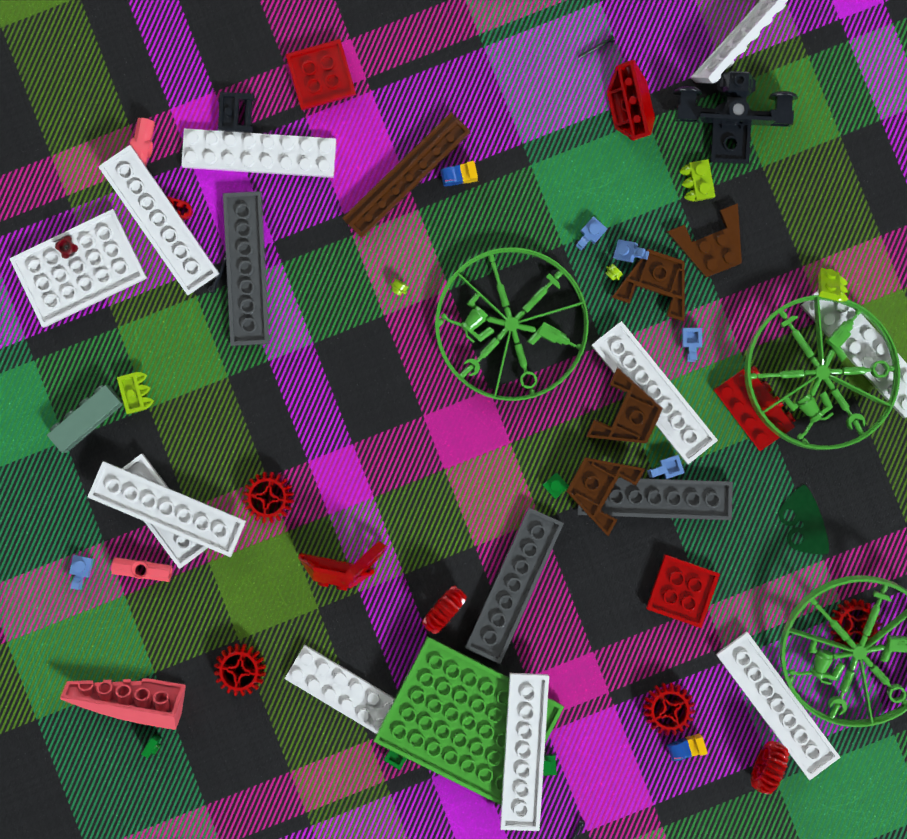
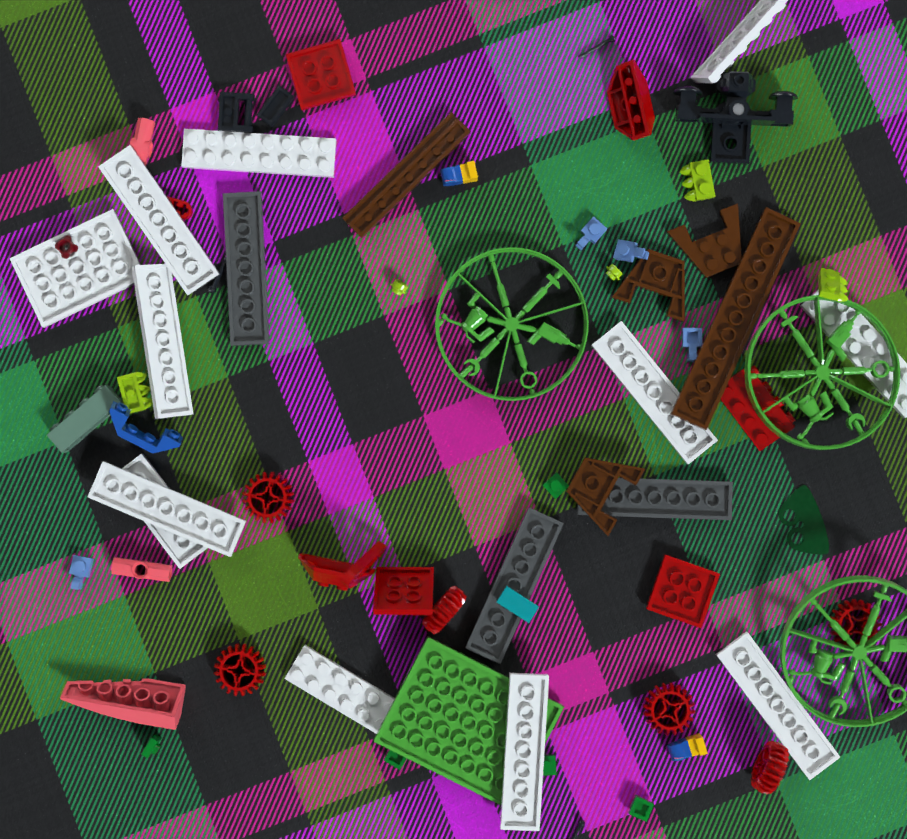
(162, 341): none -> white plate
(168, 440): none -> blue slope
(275, 106): none -> black tile
(403, 591): none -> red plate
(517, 604): none -> teal tile
(636, 416): reddish brown wing -> none
(641, 808): none -> green plate
(668, 467): medium blue plate -> none
(735, 319): none -> reddish brown plate

